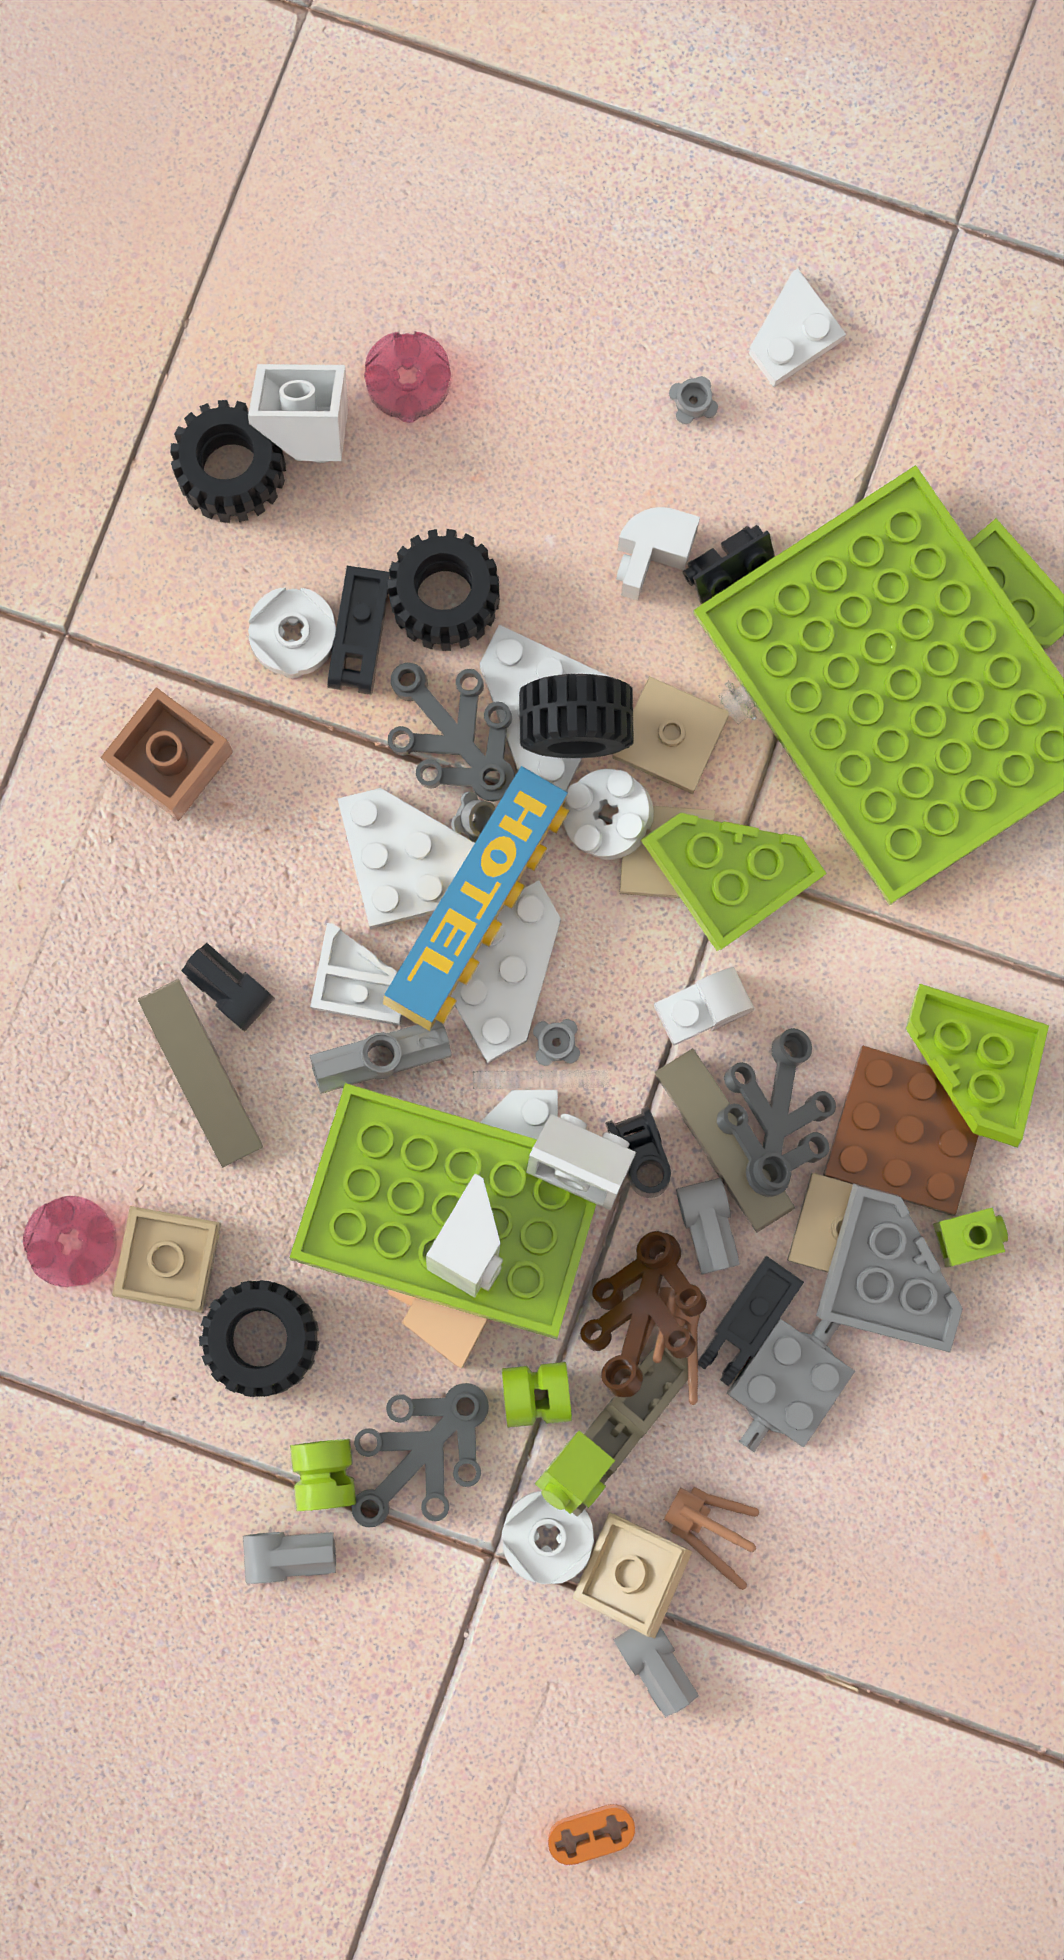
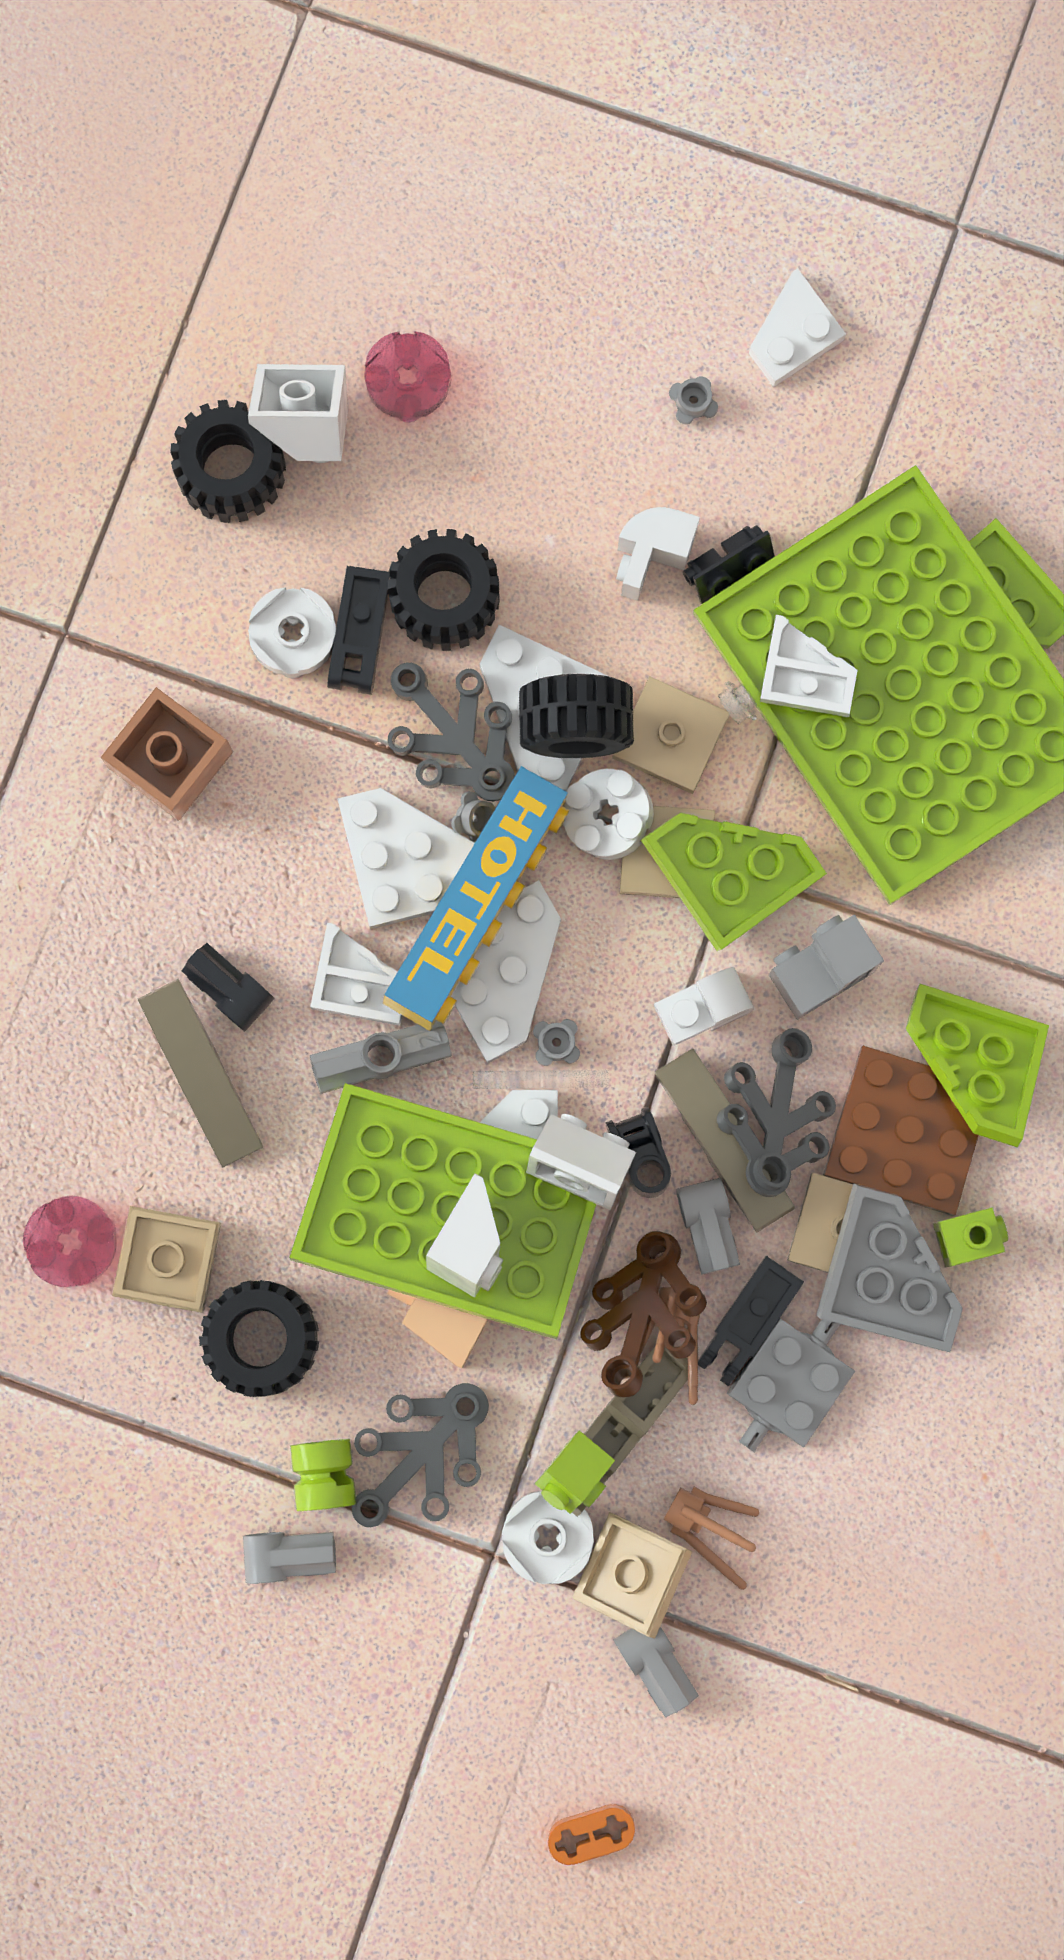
(520, 1398): lime wheel -> none
(805, 674): none -> white wing
(830, 965): none -> light grey brick

